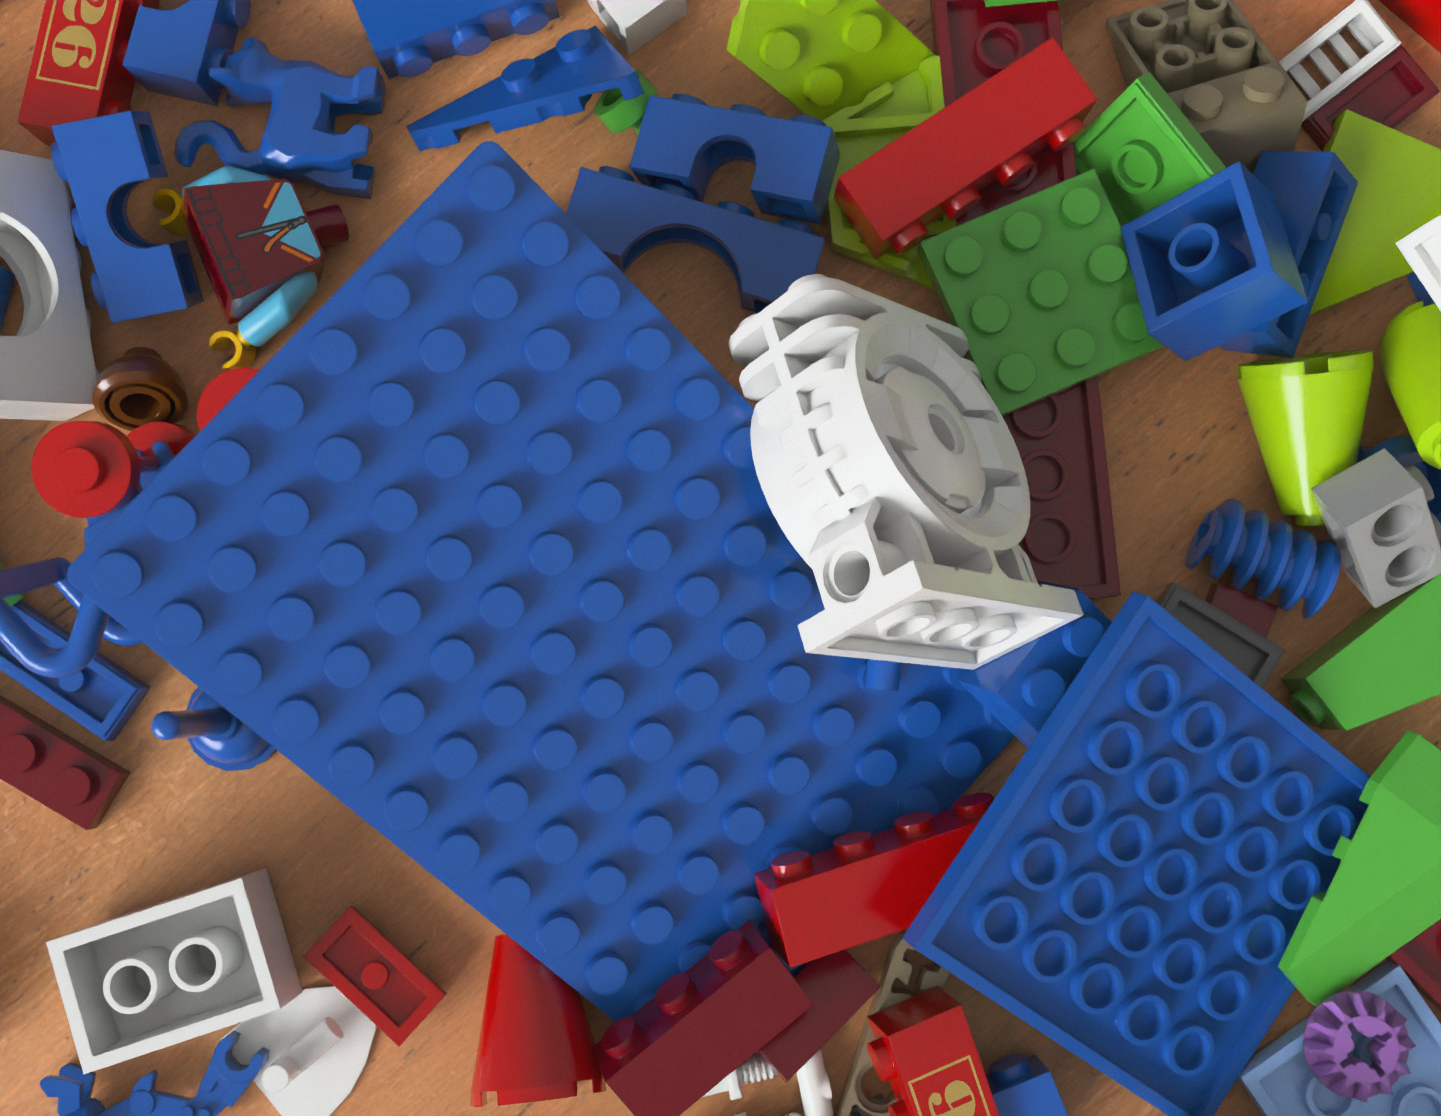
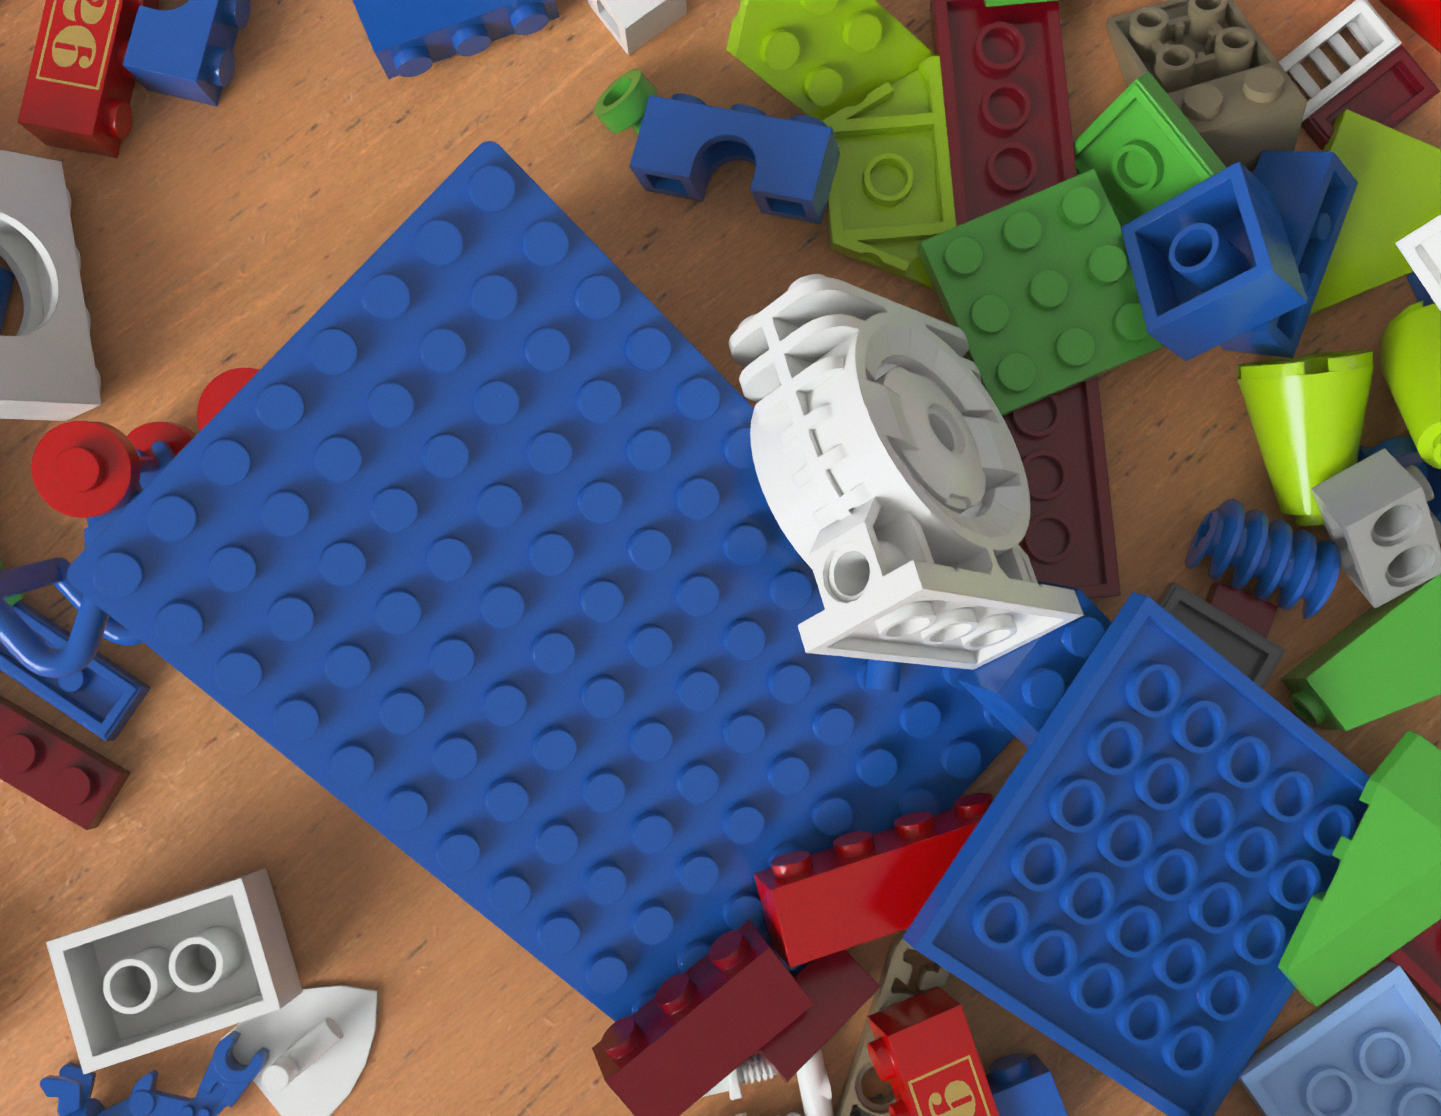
(103, 165): blue arch -> none
(139, 390): reddish brown brick -> none
(213, 734): blue piece -> none
(255, 249): torso -> none
(301, 124): blue animal -> none
(375, 975): red plate -> none
(531, 1033): red cone -> none
(534, 90): blue wing -> none
(634, 218): blue arch -> none
(965, 149): red brick -> none
(1329, 1041): medium lavender gear -> none

